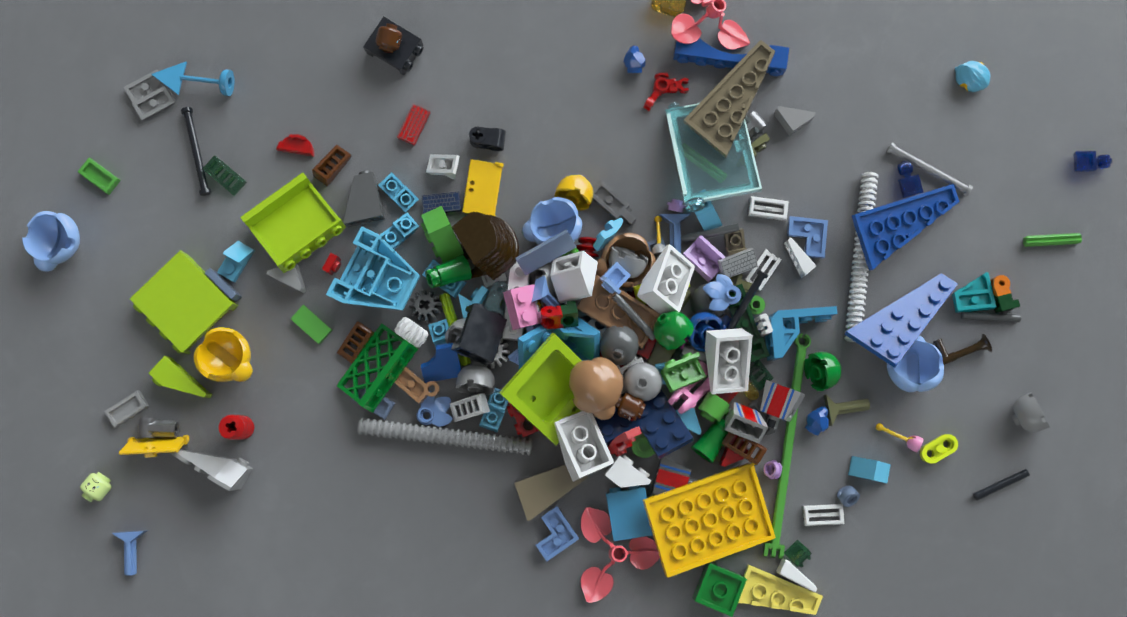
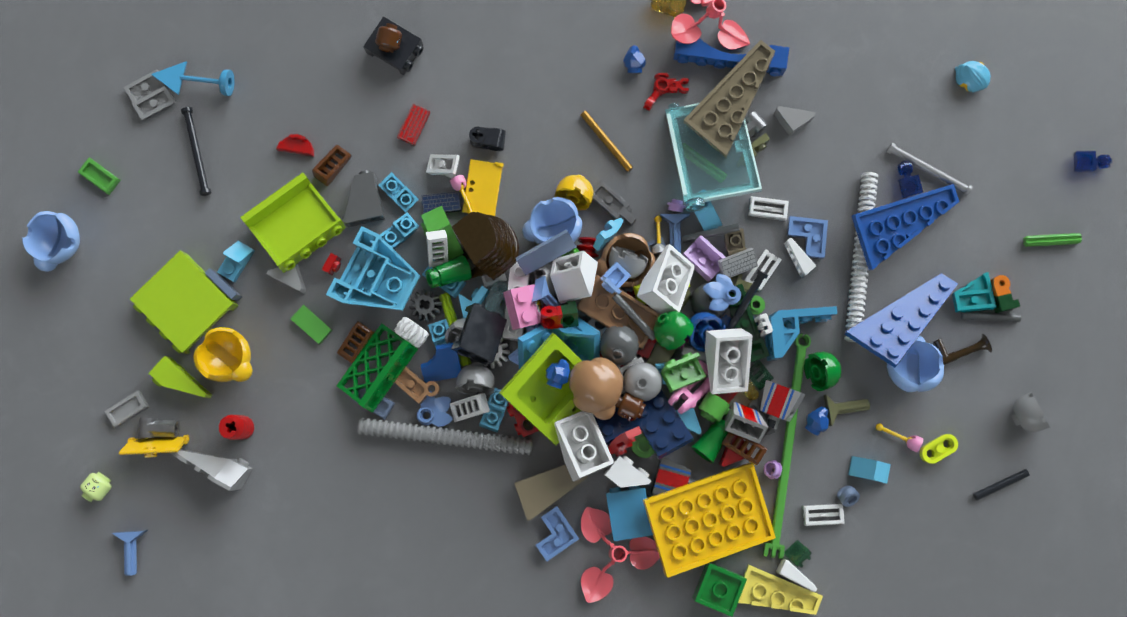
(213, 170): clear green slope -> none
(437, 236): none -> white slope
(459, 184): none -> bright pink hinge
(558, 374): none -> blue rock
(607, 142): none -> pearl gold bar

